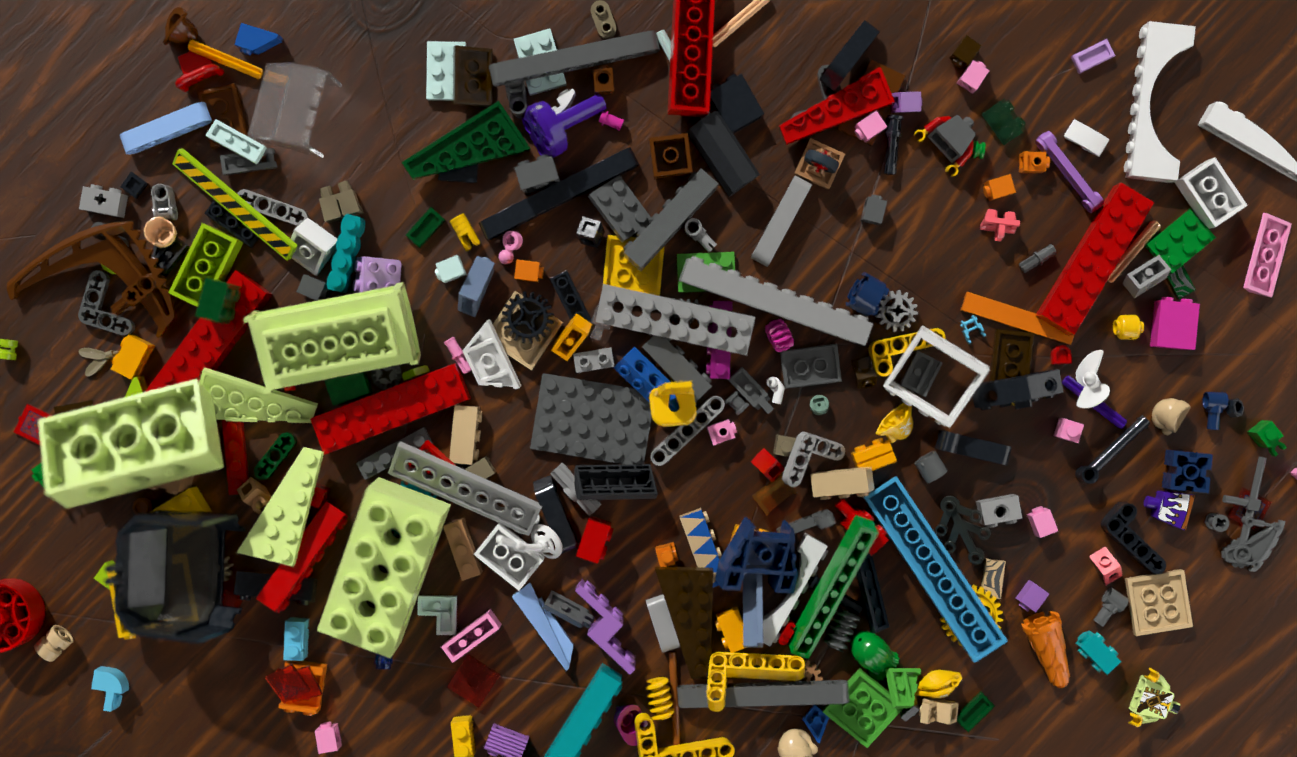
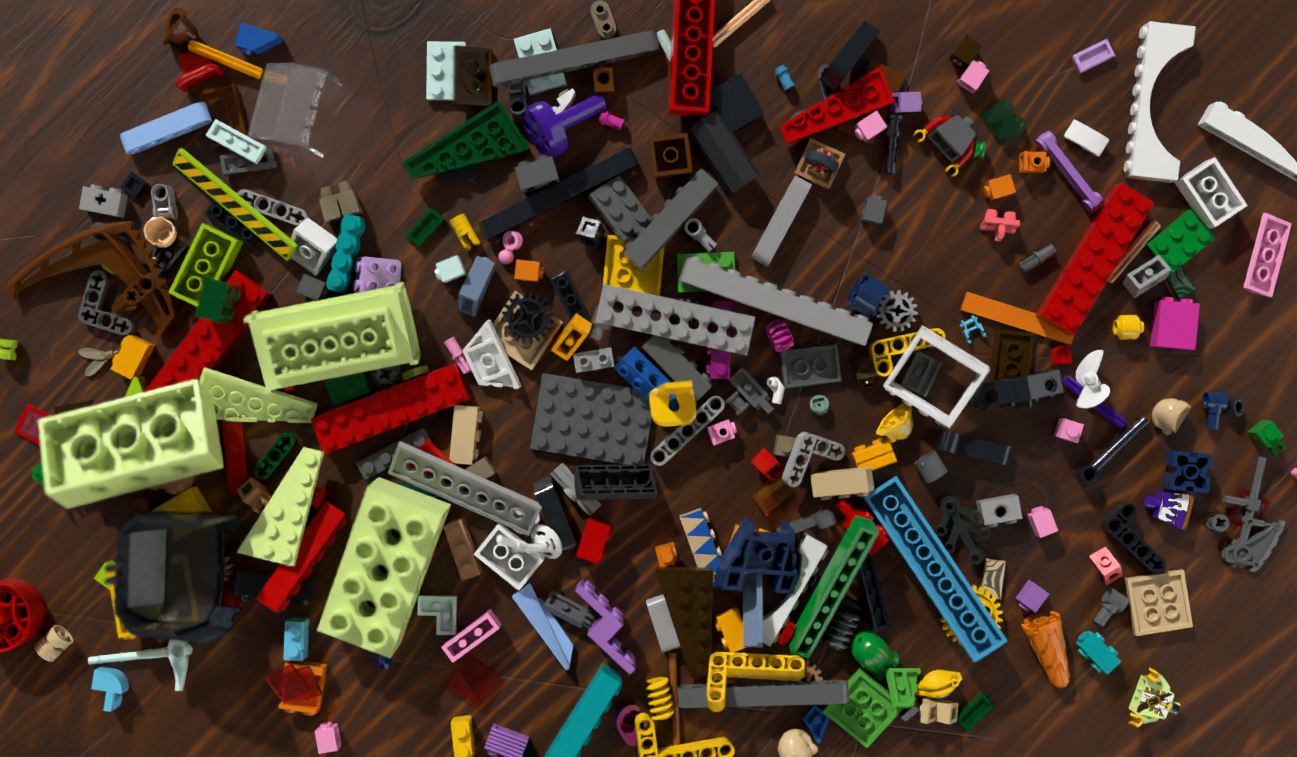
(177, 652): none -> light aqua piece
(784, 77): none -> dark azure pin

